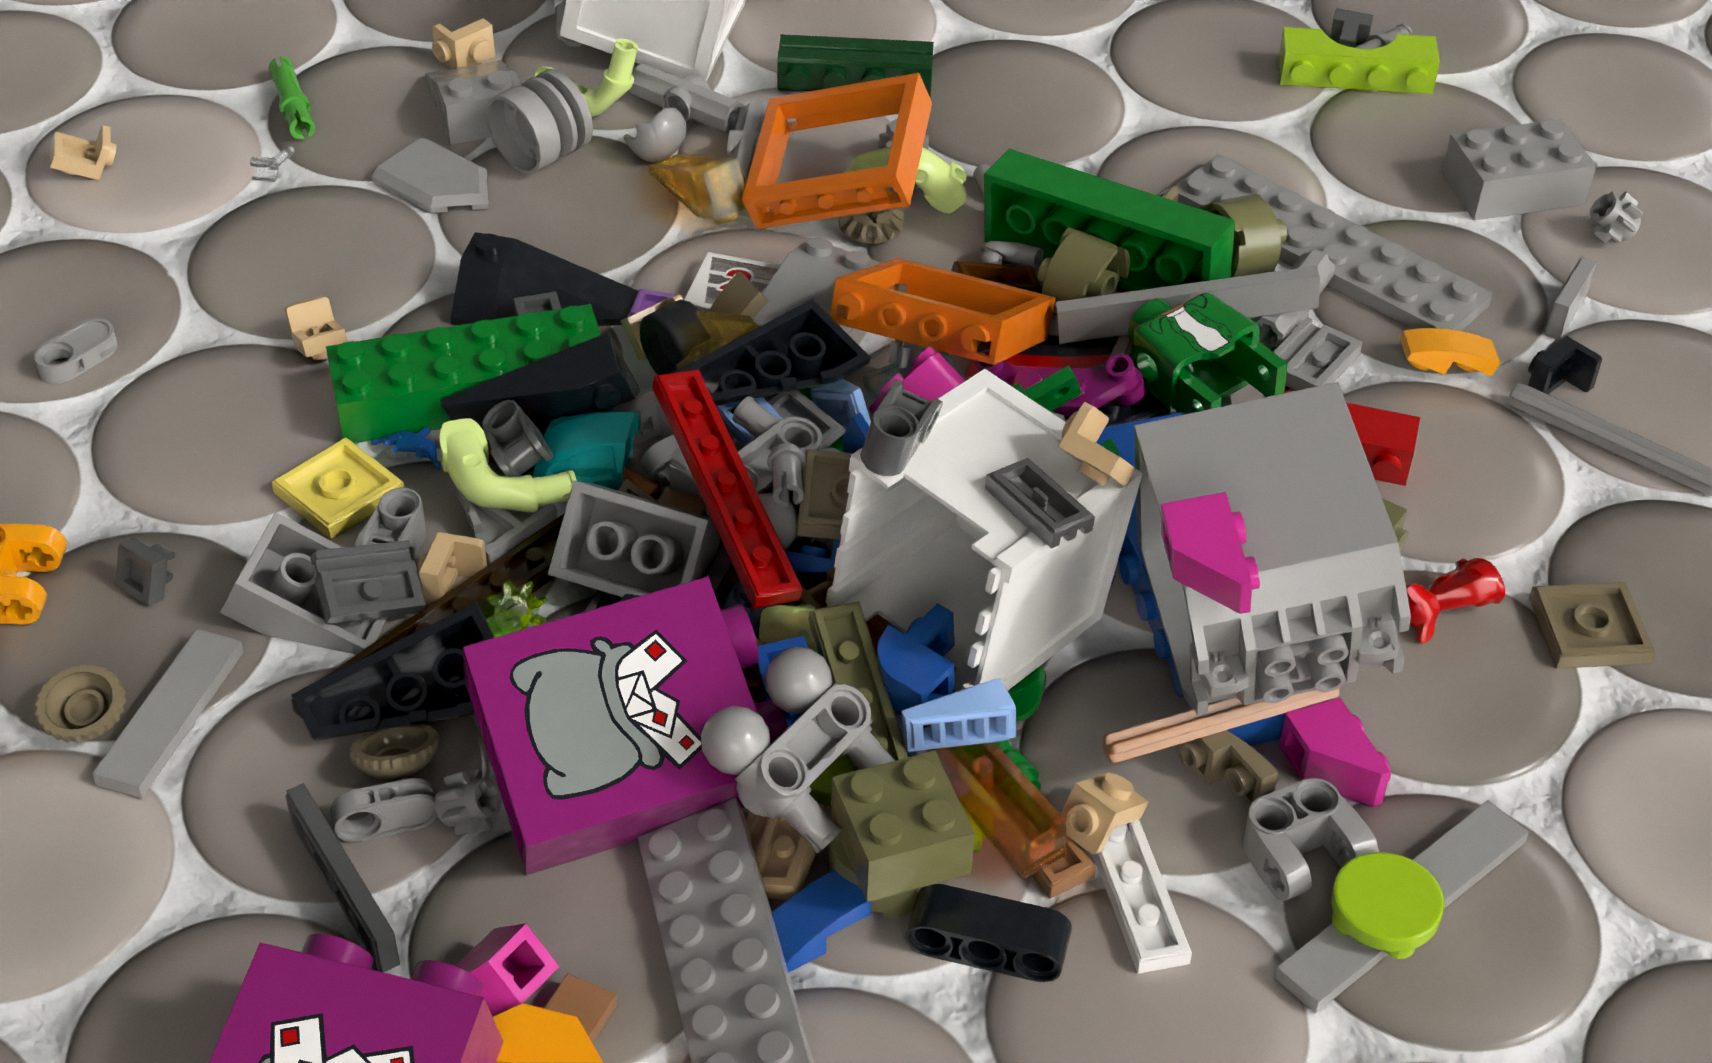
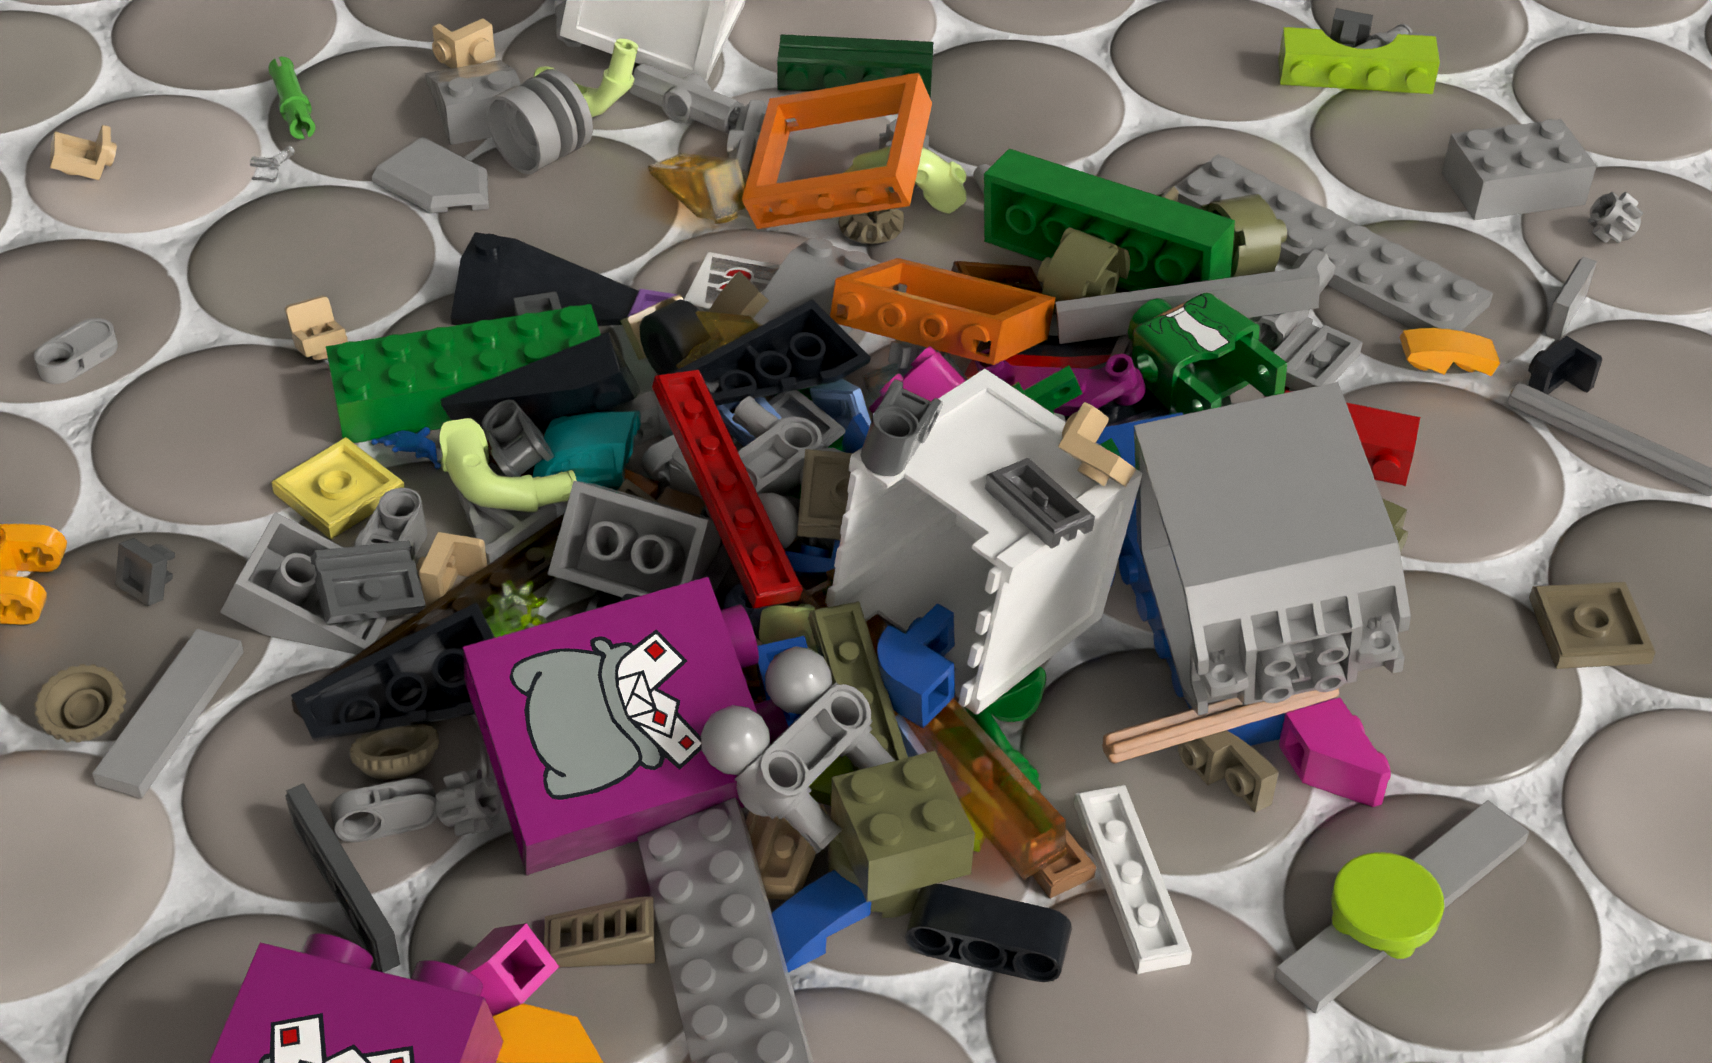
(584, 1000): medium nougat tile -> none
(614, 916): none -> dark tan slope
(660, 137): light grey hair -> none
(787, 464): light grey pin -> none
(961, 718): light blue slope -> none
(1011, 252): light grey arm -> none
(1098, 807): tan bracket -> none
(1206, 549): dark pink slope -> none
(1296, 822): light grey piece -> none
(1471, 583): red animal -> none

